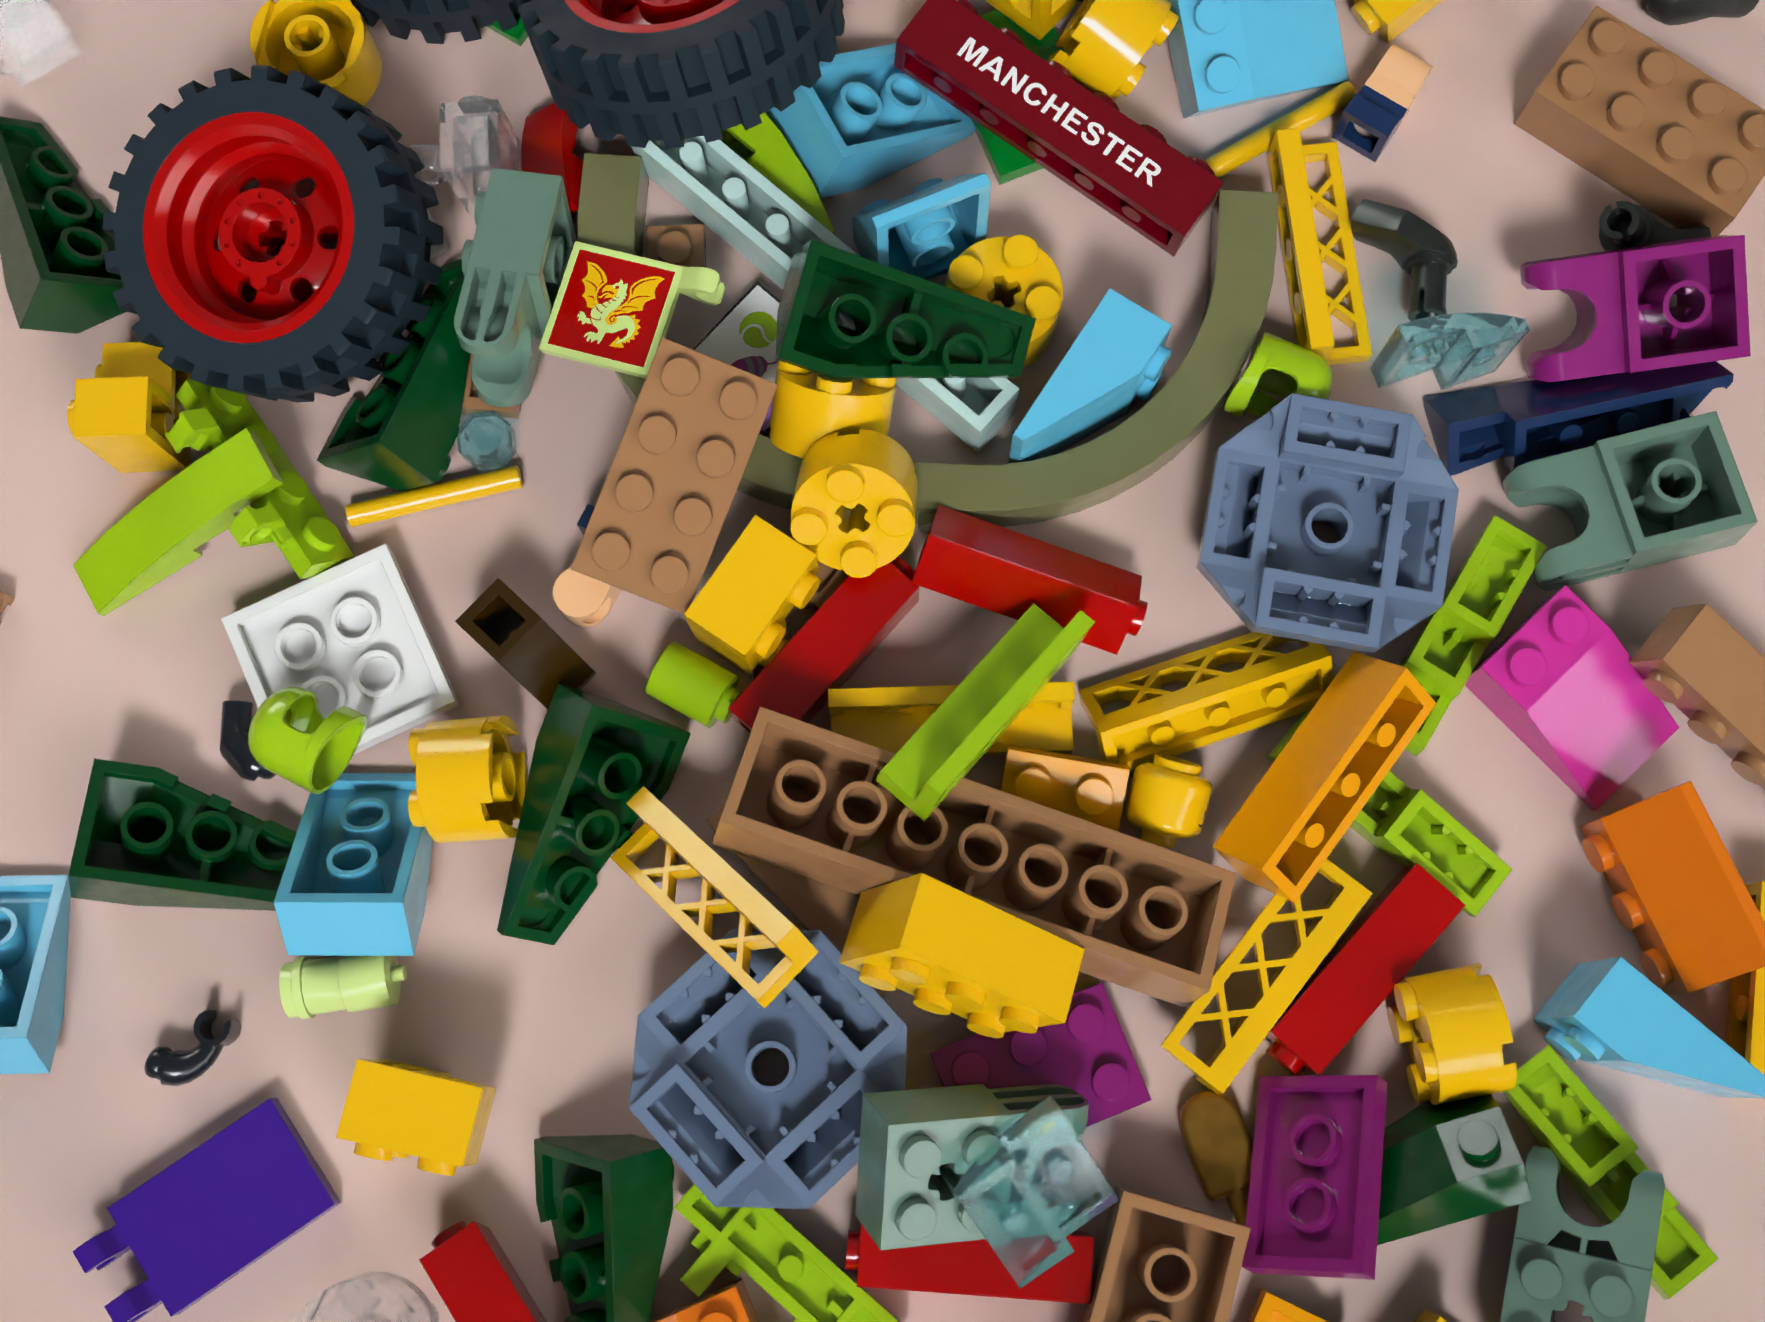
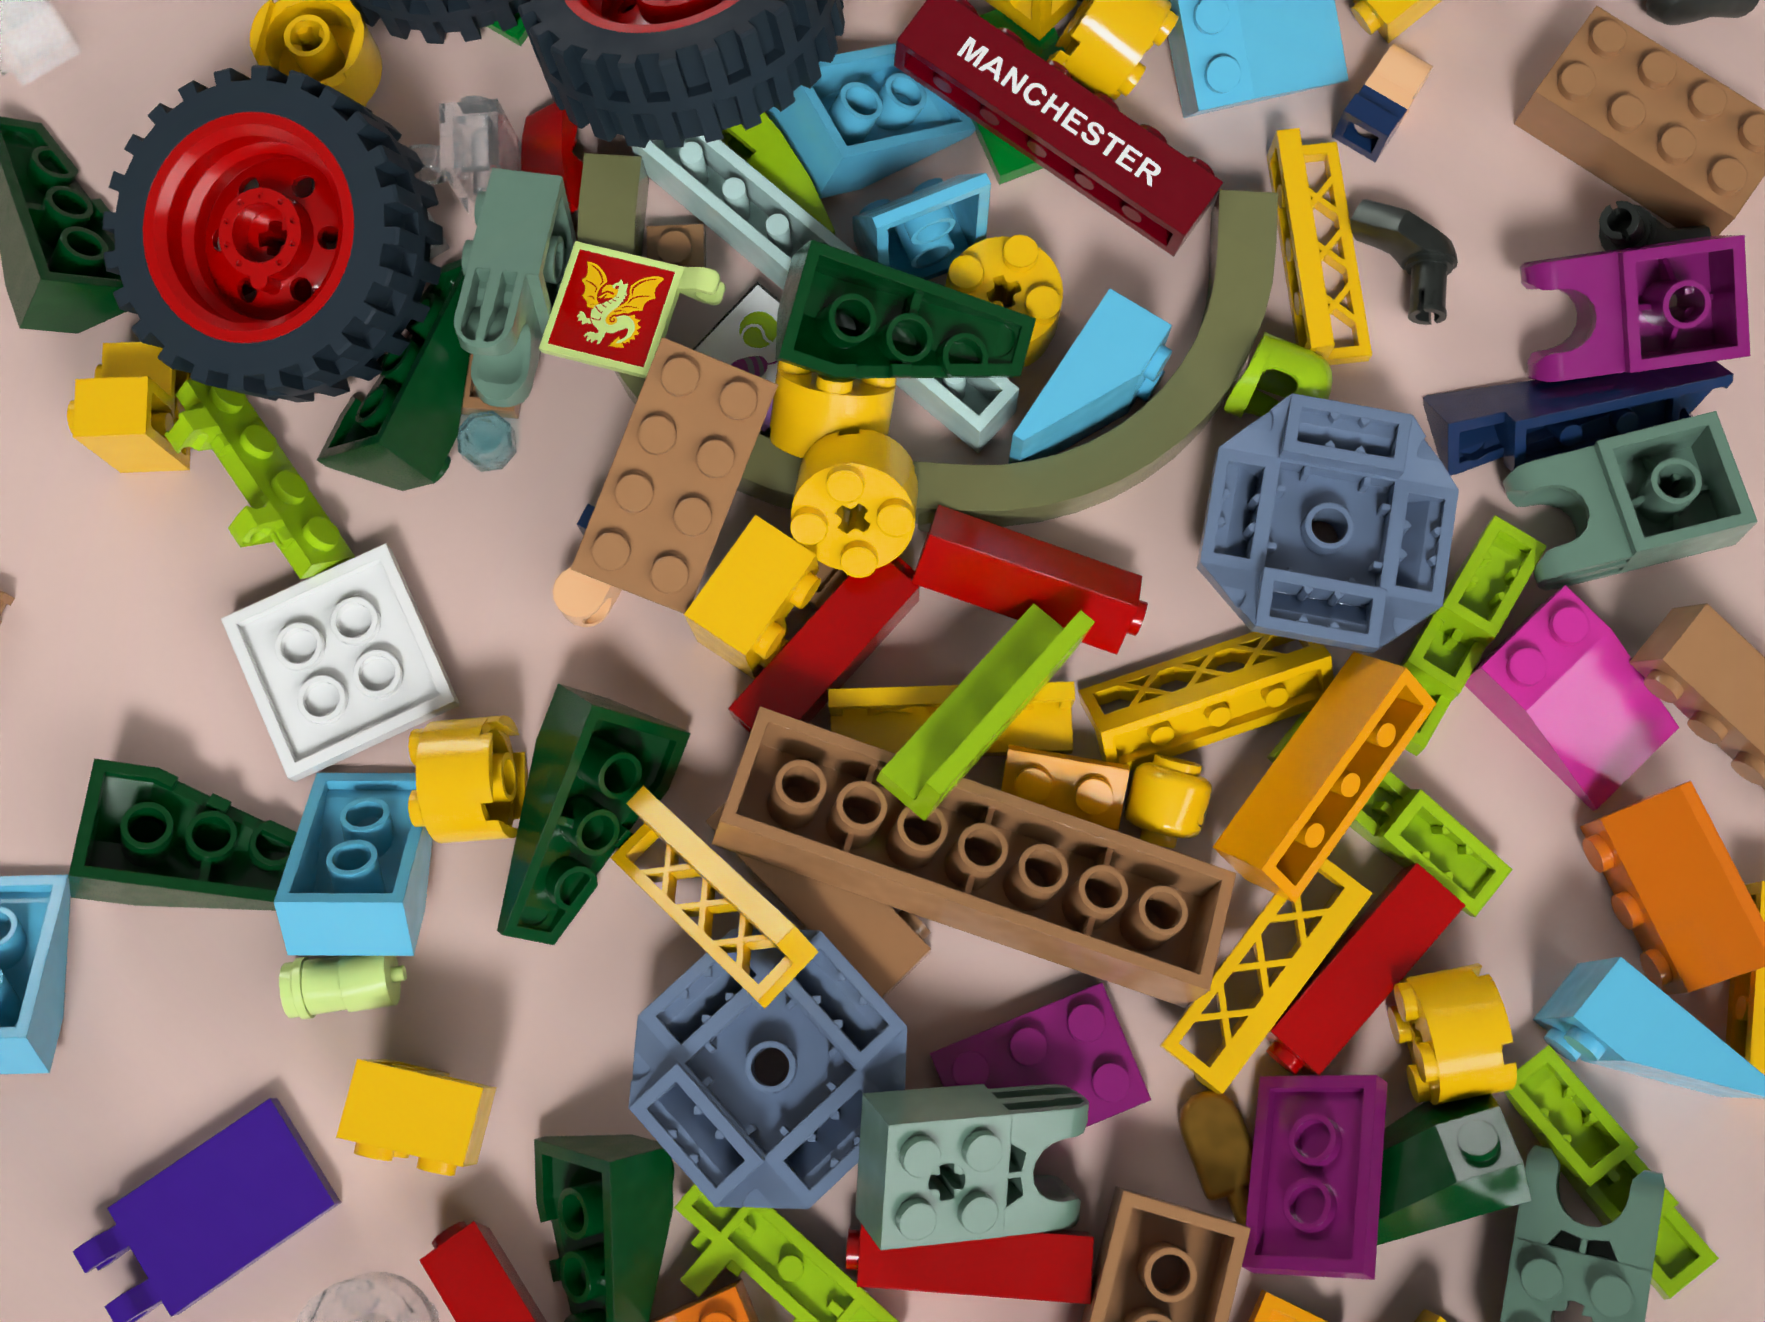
(175, 520): lime slope -> none
(184, 1066): black arm -> none
(234, 740): black arm -> none
(299, 743): lime helmet -> none
(434, 496): yellow bar -> none
(523, 643): dark brown slope -> none
(693, 685): lime brick -> none
(961, 957): yellow brick -> none
(1034, 1191): clear light blue slope -> none
(1261, 140): yellow bar -> none
(1451, 345): clear light blue slope -> none

